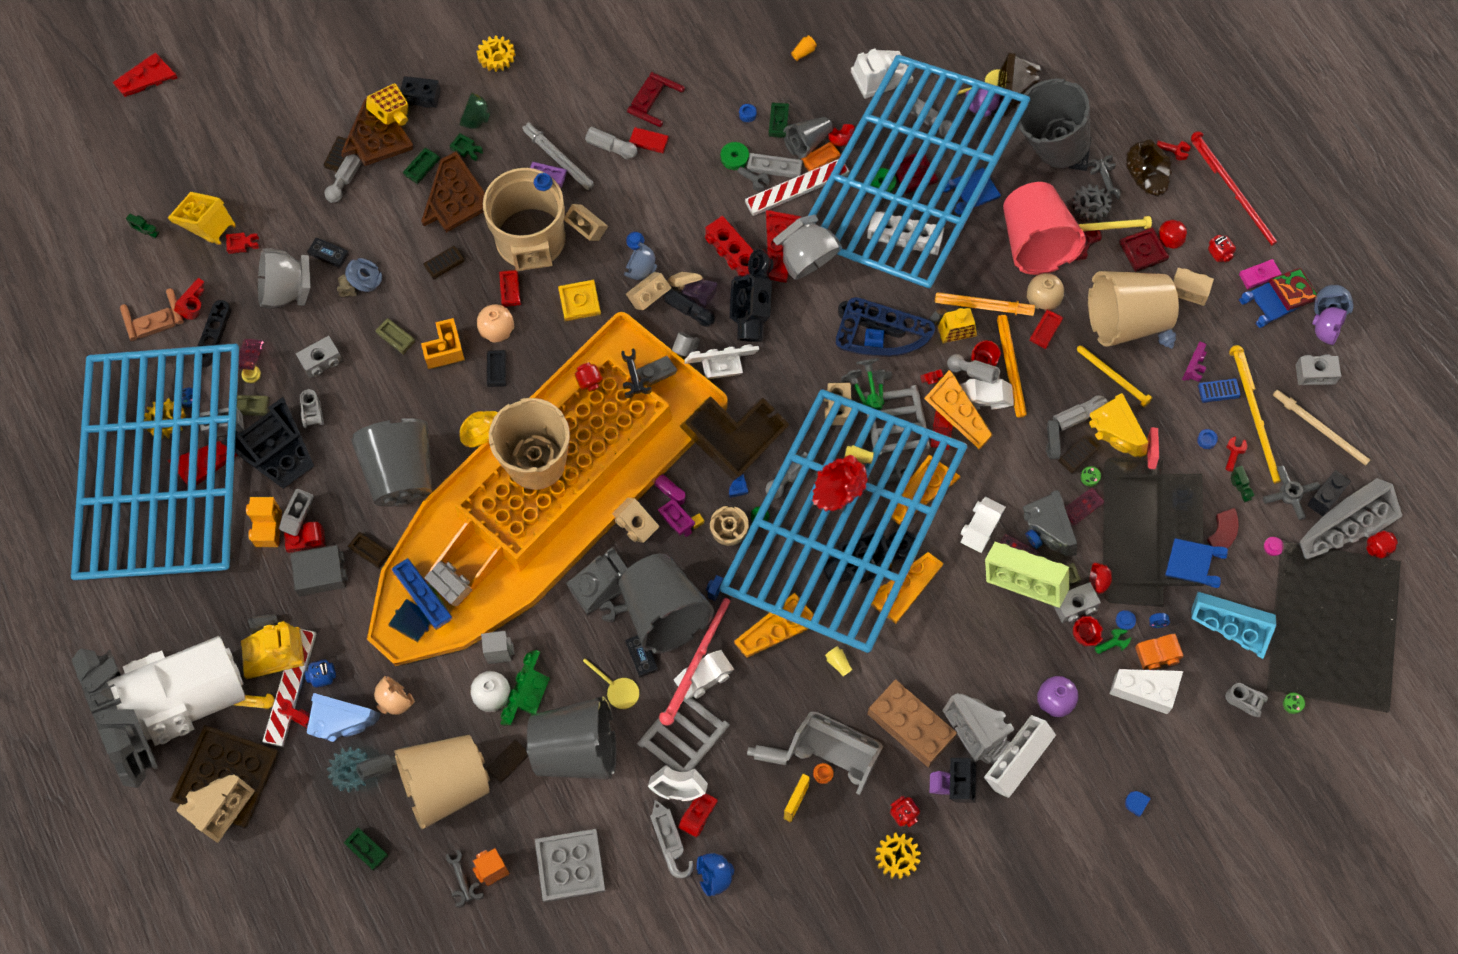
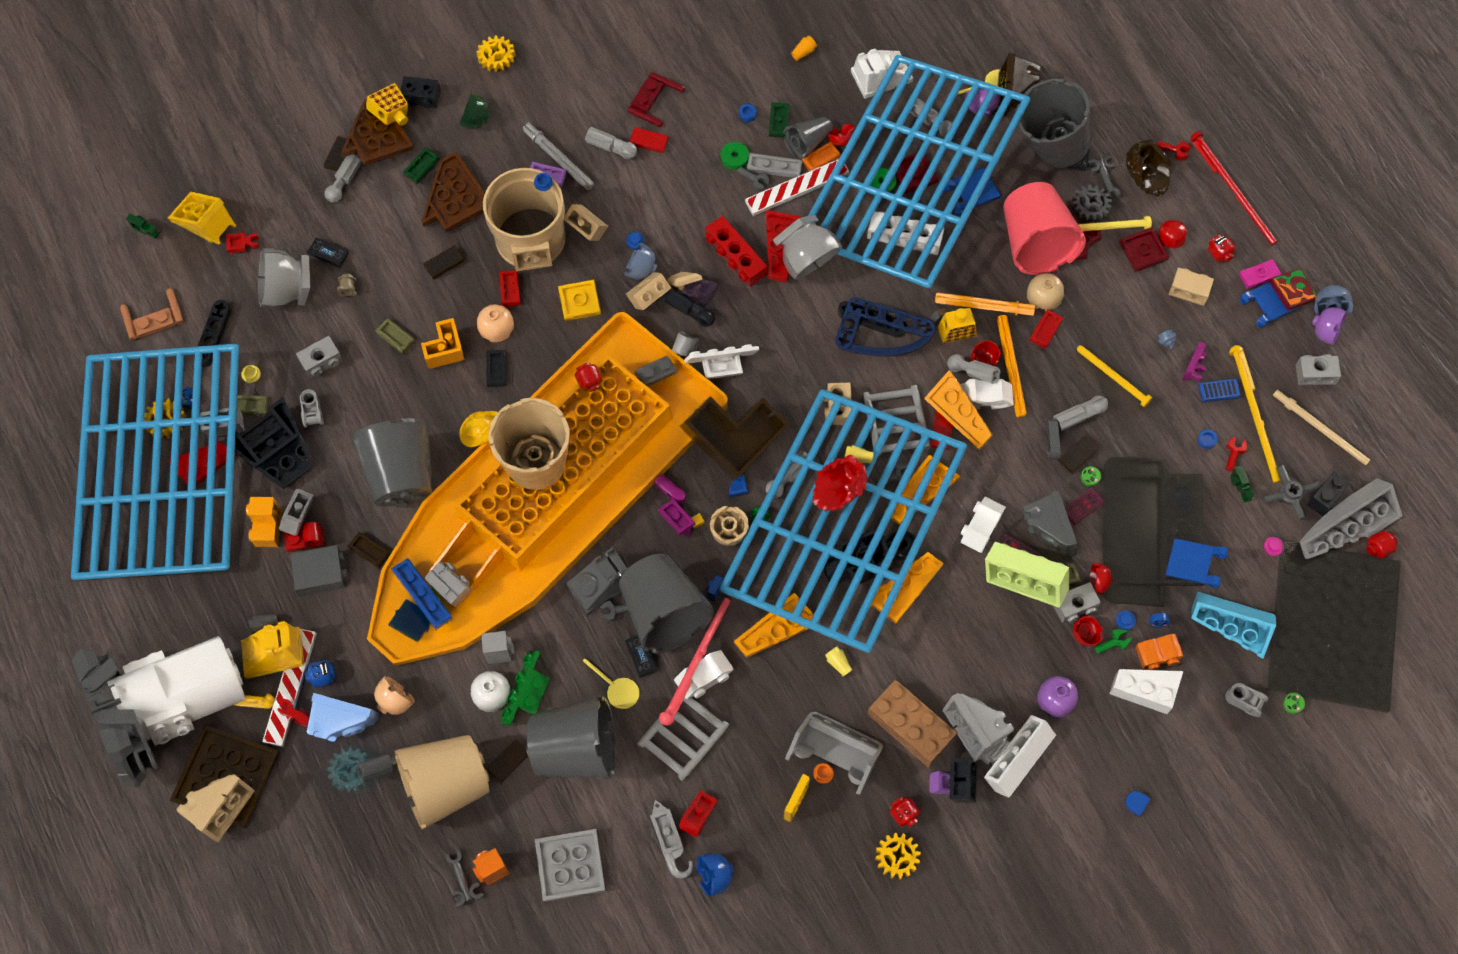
(147, 73): red wing -> none
(190, 298): red plate -> none
(249, 353): clear pink tile -> none
(360, 282): sand blue tile -> none
(365, 849): dark green plate -> none
(464, 146): dark green plate -> none
(636, 386): black bar -> none
(645, 524): tan brick -> none
(677, 784): white brick -> none
(752, 297): black brick -> none
(768, 754): light grey cylinder -> none
(873, 400): plant -> none
(874, 338): blue tile -> none
(932, 377): red plate -> none
(1034, 539): blue tile -> none
(1119, 427): yellow piece -> none
(1131, 305): tan cone -> none
(1153, 448): coral tile -> none
(1226, 529): dark red tile -> none

